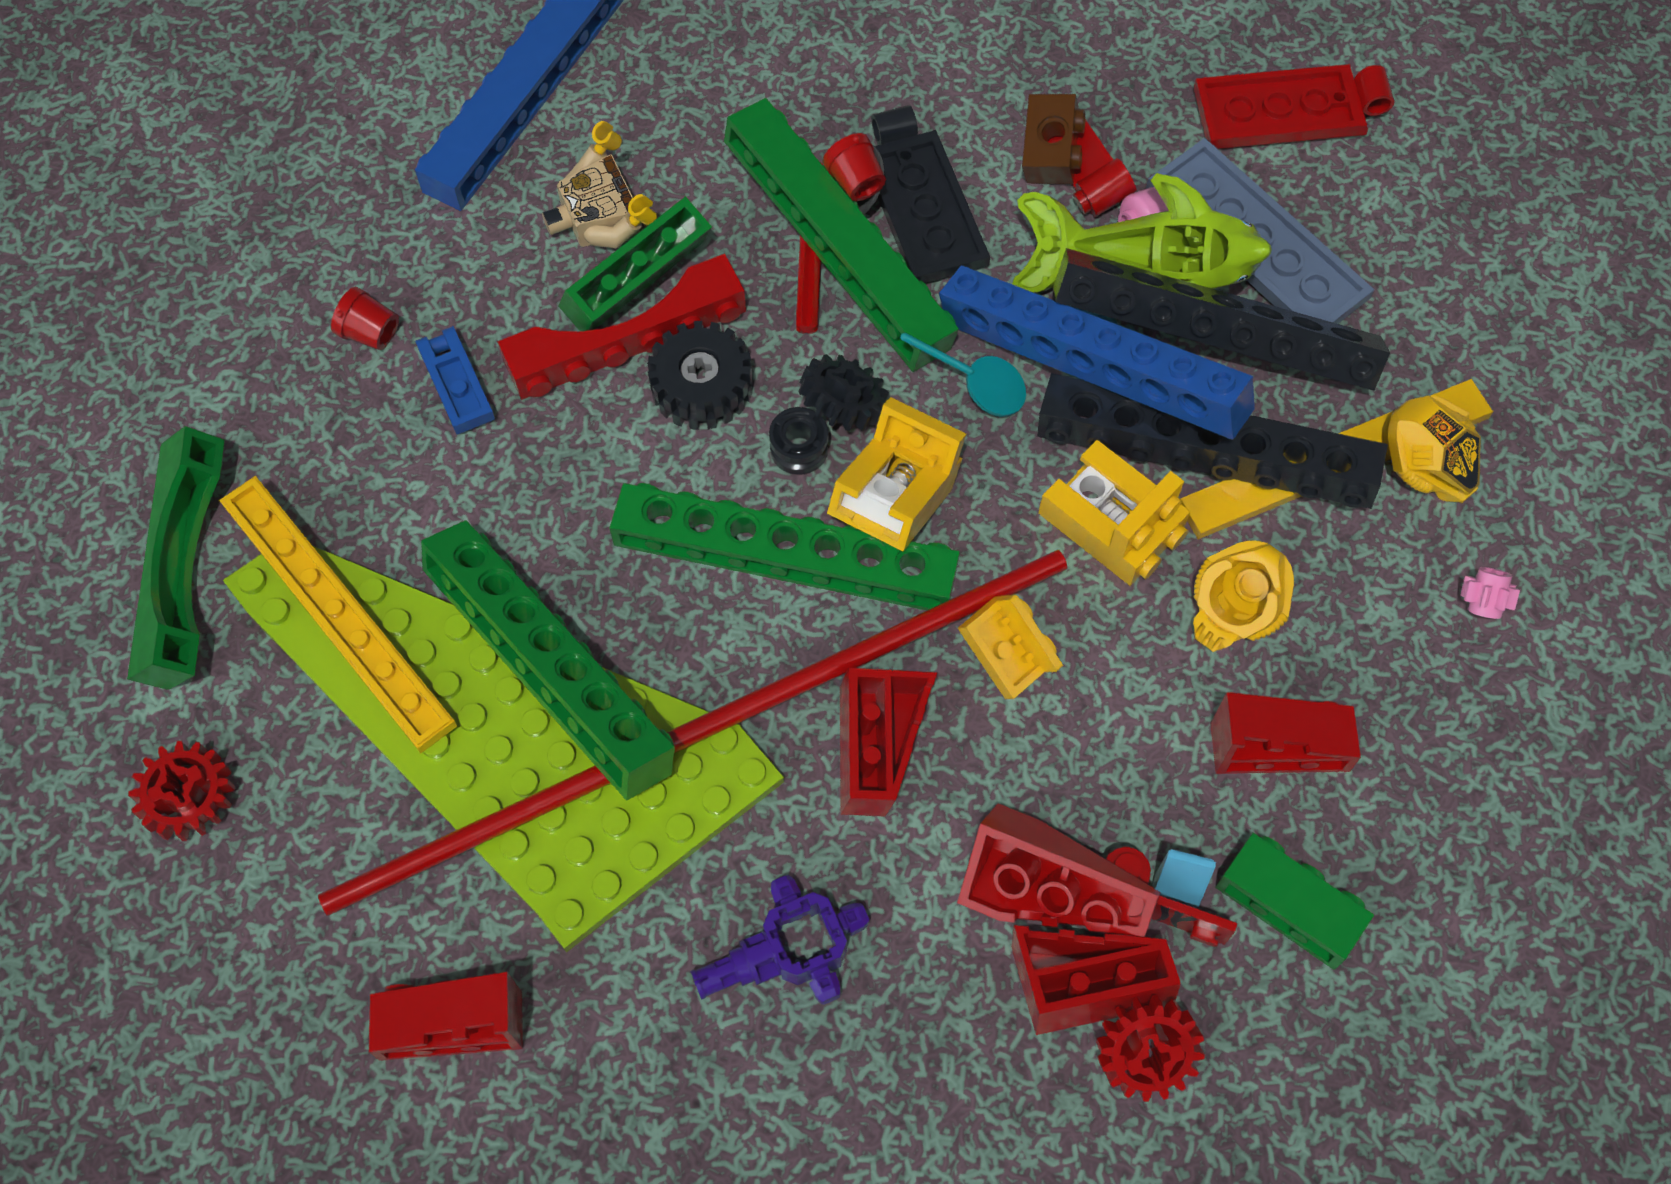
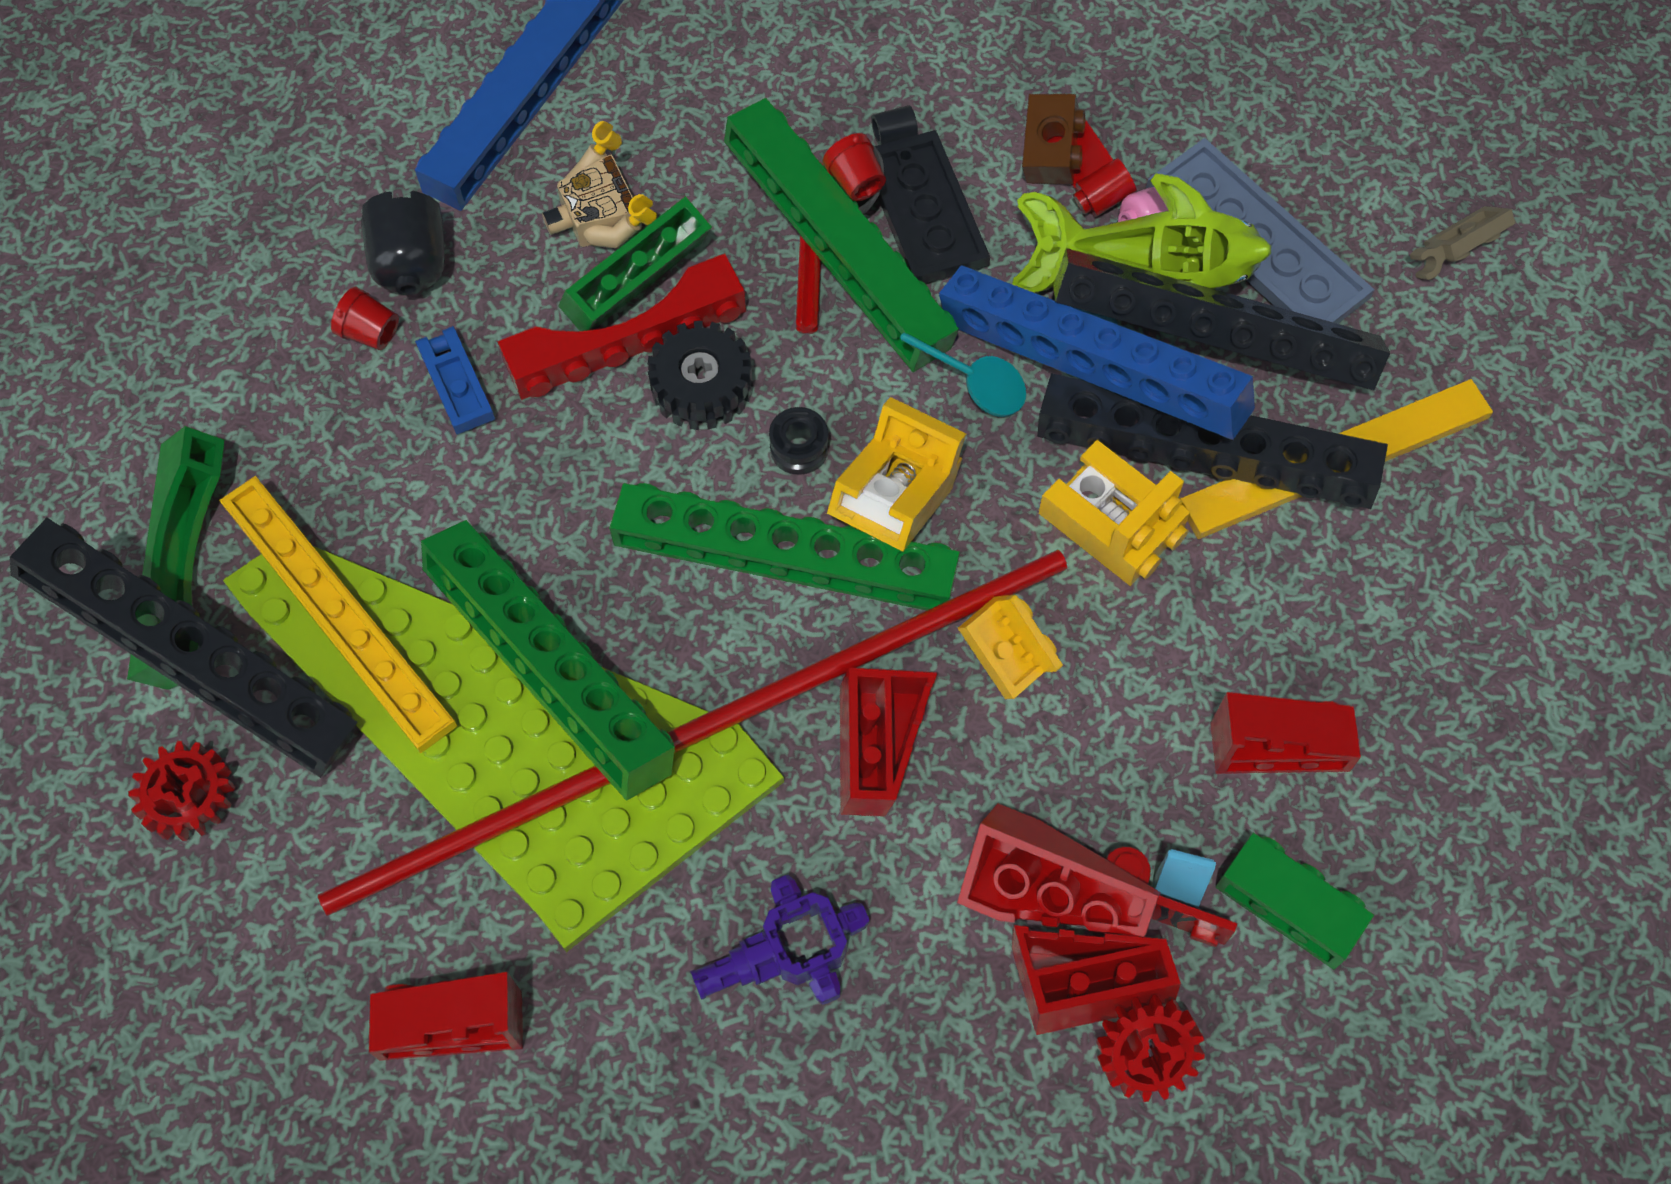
(54, 545): none -> black brick
(403, 241): none -> black cylinder
(843, 392): black gear -> none
(1242, 594): yellow helmet -> none
(1291, 104): red hinge -> none
(1435, 448): yellow helmet -> none
(1458, 239): none -> dark tan plate
(1490, 592): bright pink gear -> none

